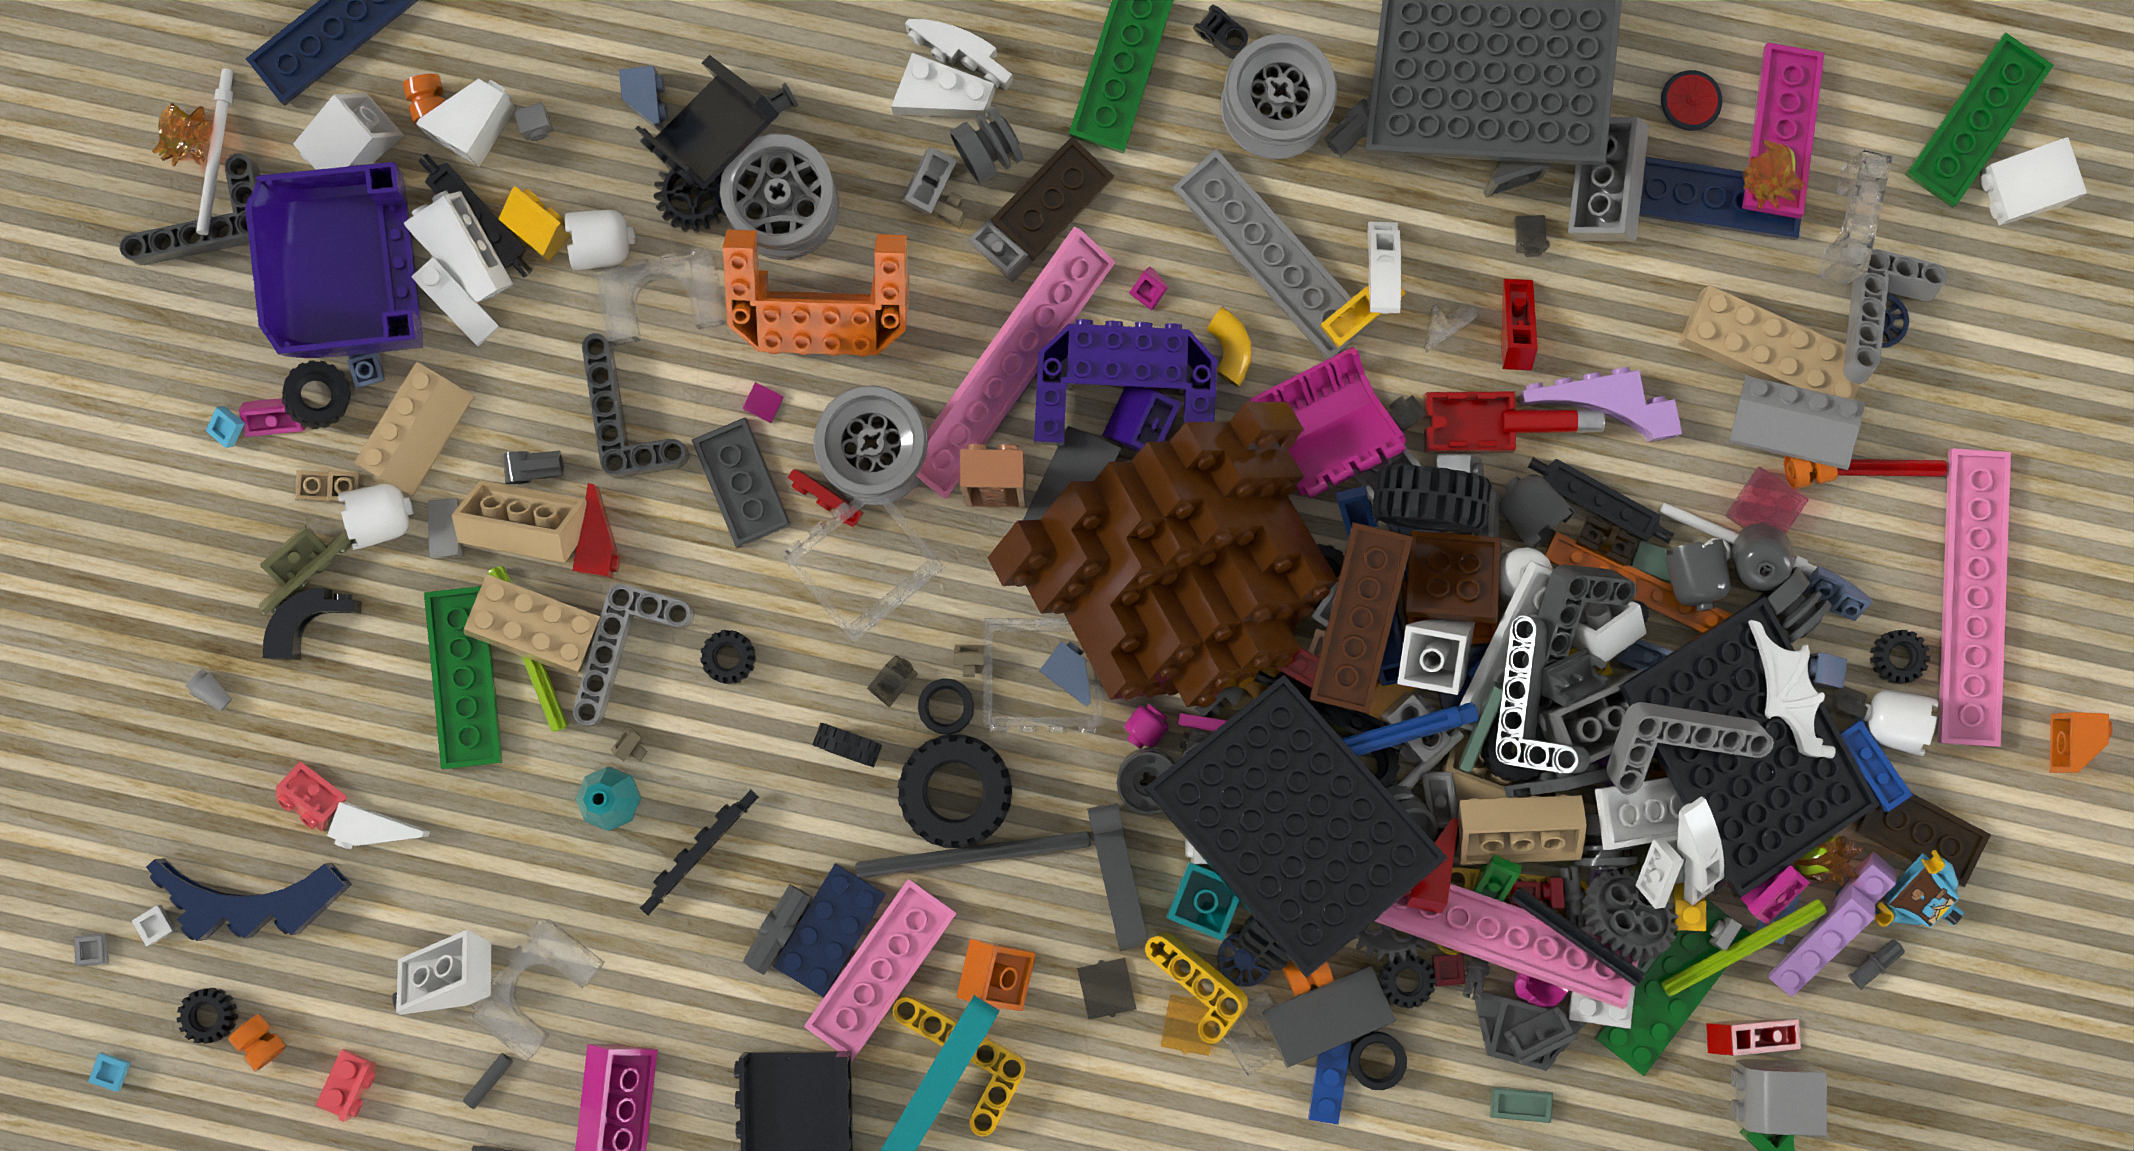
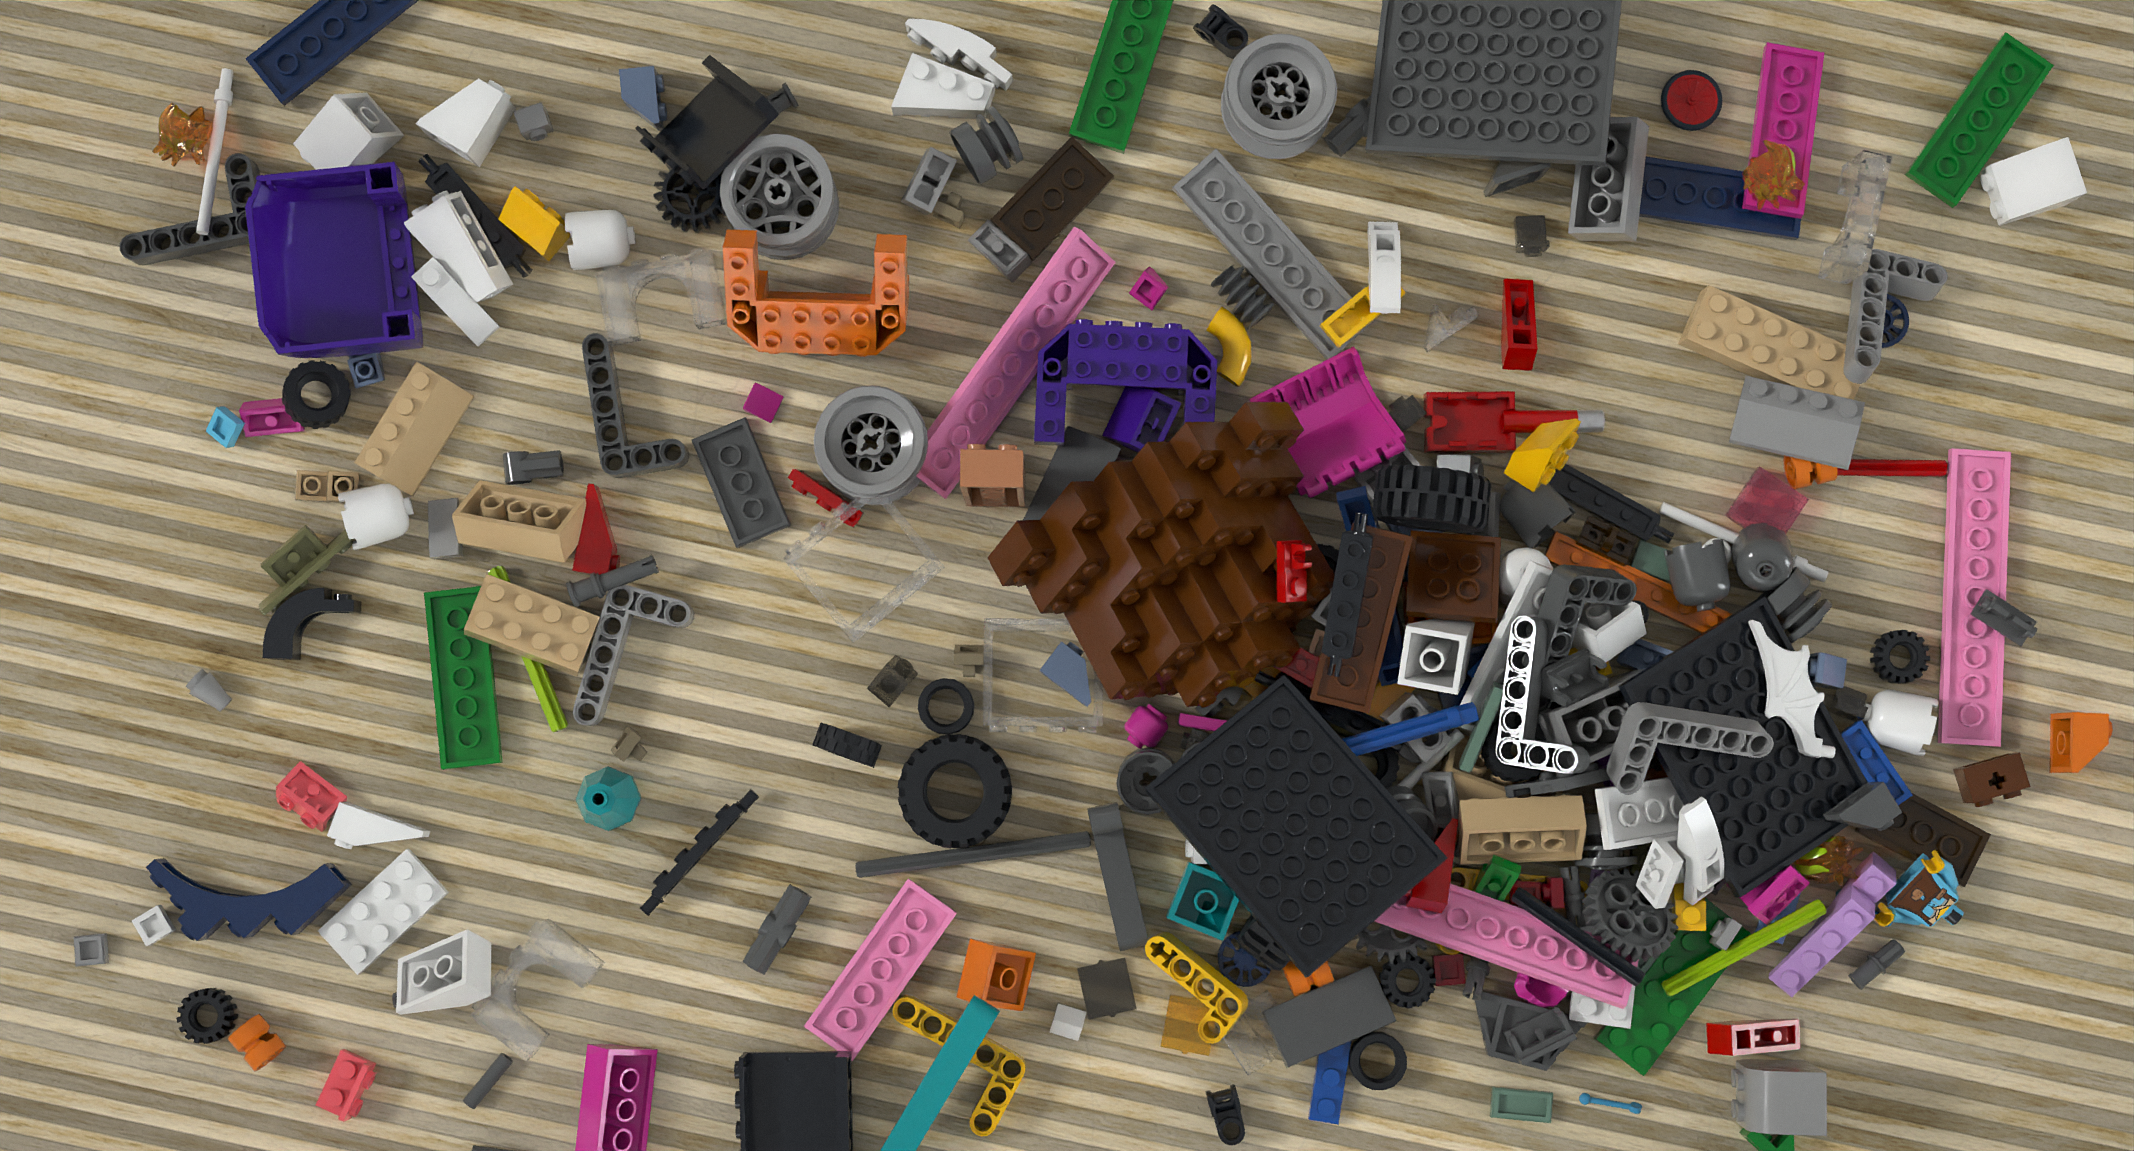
(109, 1071): medium azure plate -> none
(383, 911): none -> white plate
(424, 93): orange wheel -> none
(598, 584): none -> dark grey pin
(710, 652): black tyre -> none
(829, 930): dark blue plate -> none
(1068, 1022): none -> white slope
(1226, 1112): none -> black piece
(1243, 295): none -> dark grey piece
(1291, 571): none -> red plate
(1347, 594): none -> black plate
(1542, 453): none -> yellow slope
(1617, 396): lavender arch -> none
(1633, 1107): none -> dark azure hinge
(1845, 597): sand blue slope -> none
(1866, 808): none -> dark grey slope
(2004, 618): none -> dark grey hinge
(2009, 776): none -> reddish brown brick

